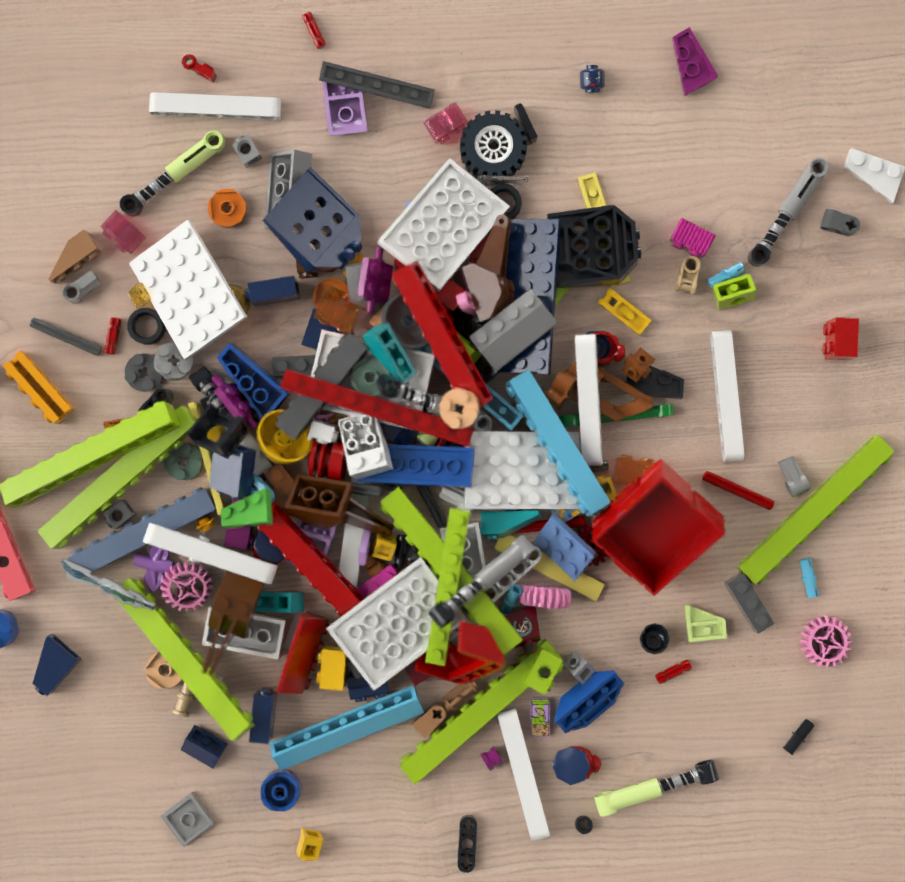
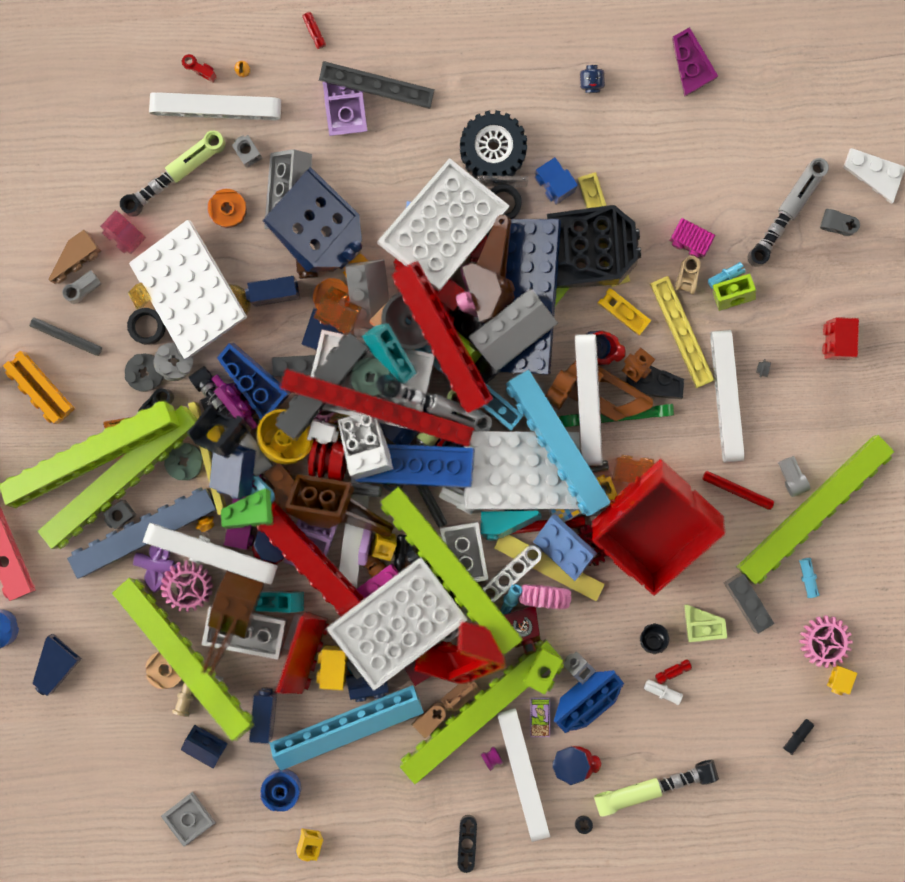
(108, 587): light grey sword -> none
(112, 335): red axle -> none
(246, 69): none -> light orange hinge
(375, 280): magenta plate -> none
(445, 123): clear pink brick -> none
(448, 581): lime plate -> none
(469, 412): light nougat plate -> none
(518, 552): piece -> none
(525, 122): black tile -> none
(556, 181): none -> blue brick
(663, 691): none -> white axle
(682, 332): none -> light yellow tile
(763, 368): none -> dark grey plate
(841, 680): none -> yellow brick

